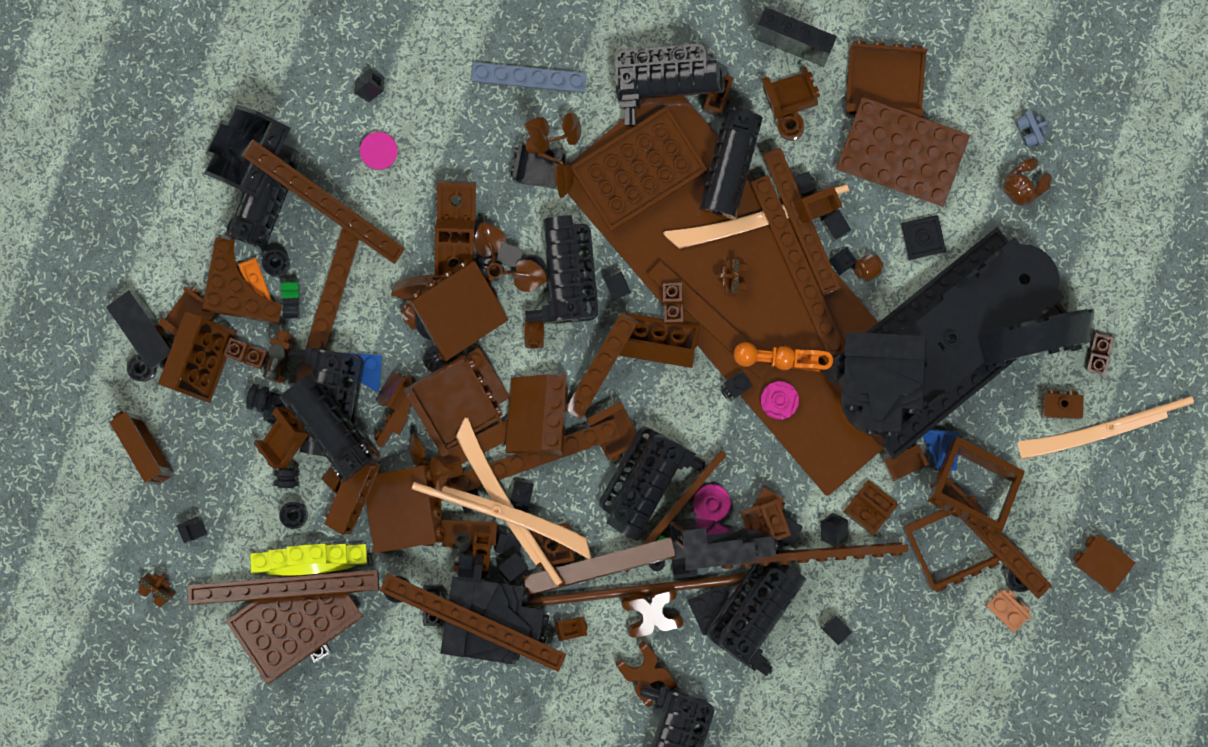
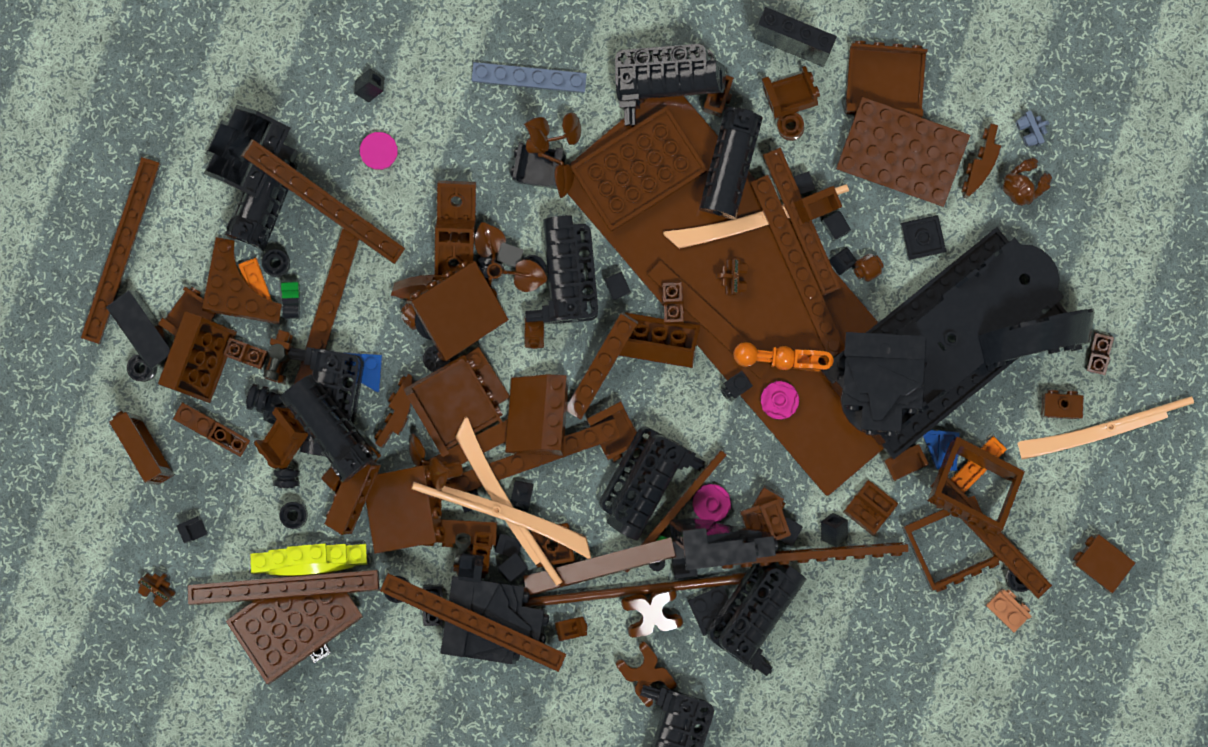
(121, 250): none -> reddish brown plate
(211, 429): none -> reddish brown slope
(390, 389): reddish brown piece -> none
(836, 630): black panel -> none
(971, 471): none -> orange tile
(980, 169): none -> reddish brown slope

